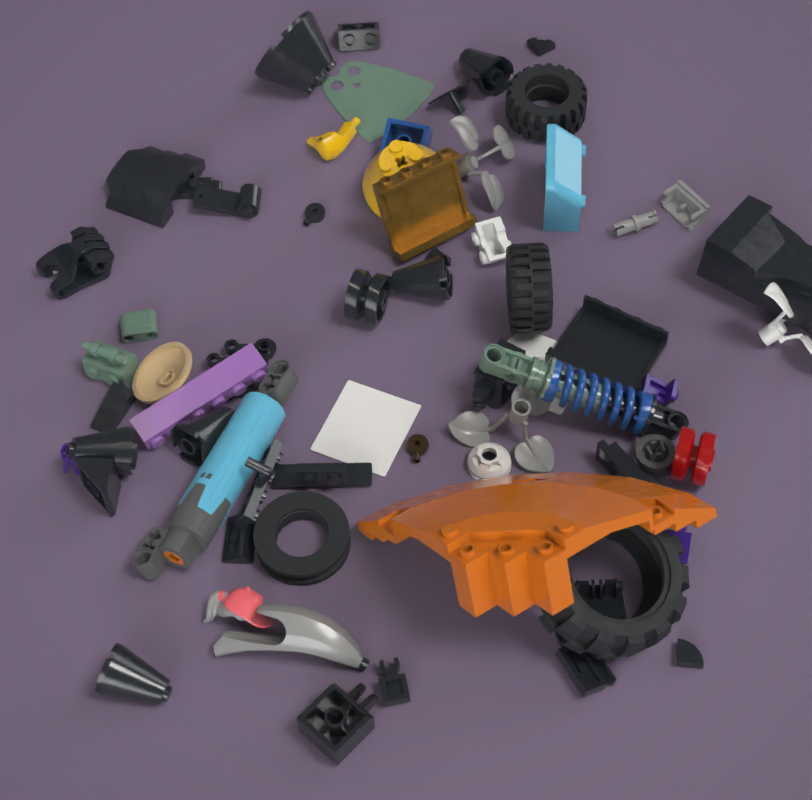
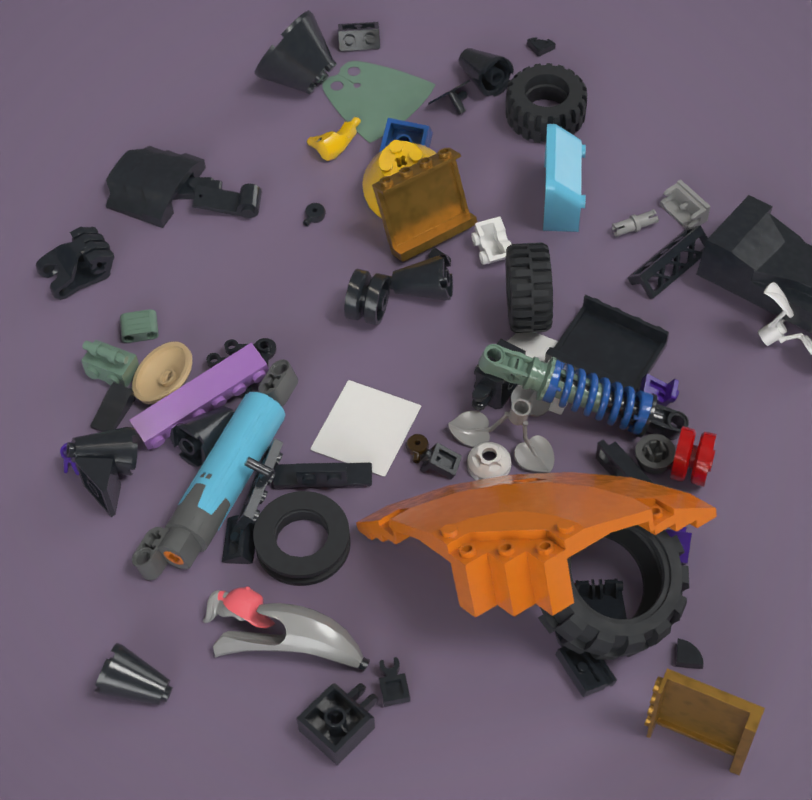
(441, 460): none -> black bracket
(467, 165): light grey plant -> none
(665, 256): none -> black fence
(704, 715): none -> pearl gold panel

